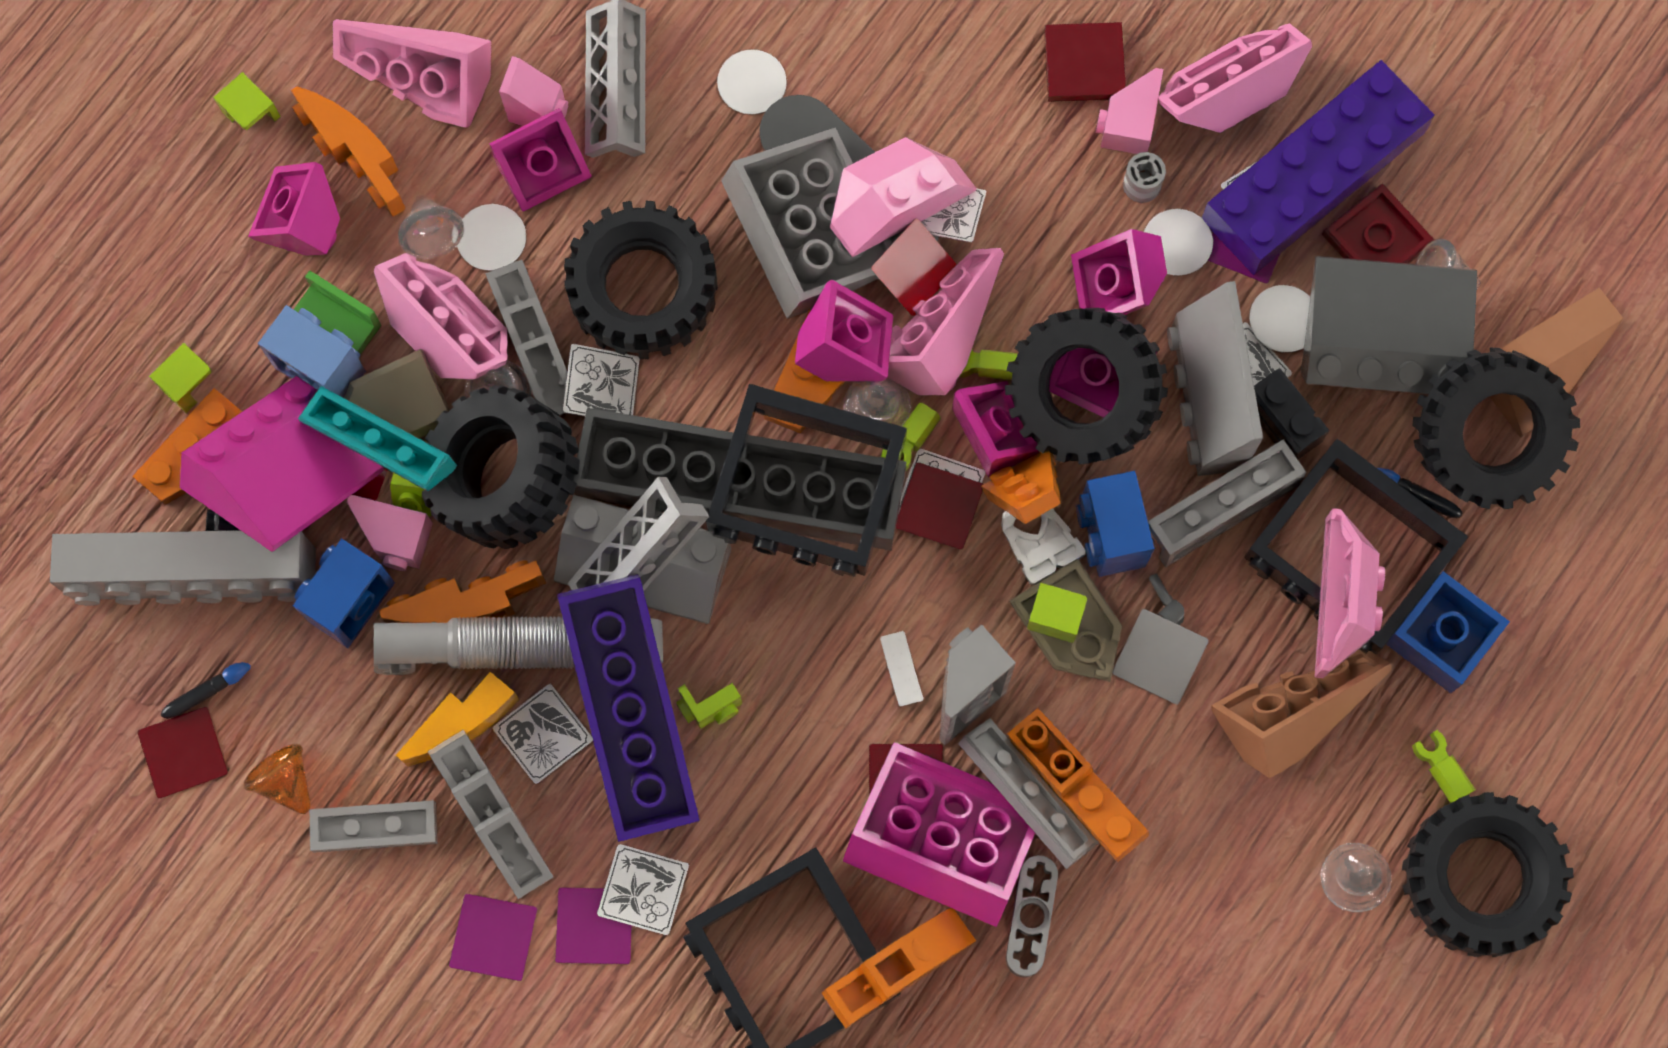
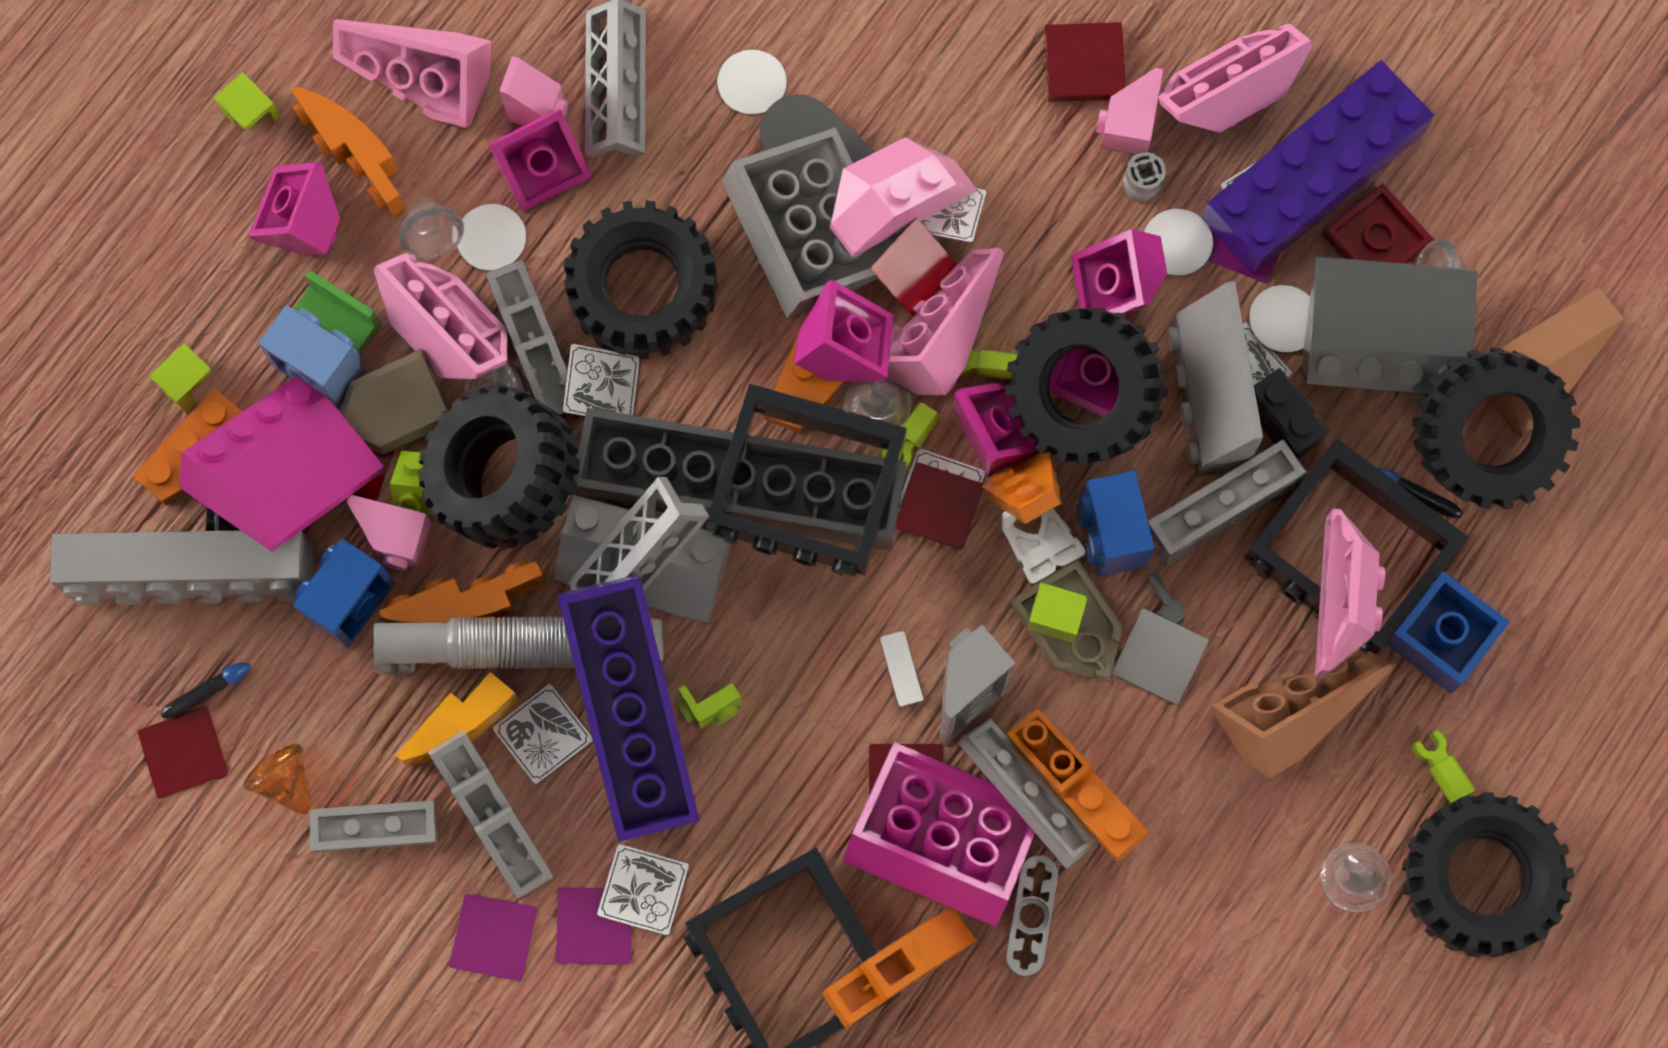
(377, 439): teal slope -> none

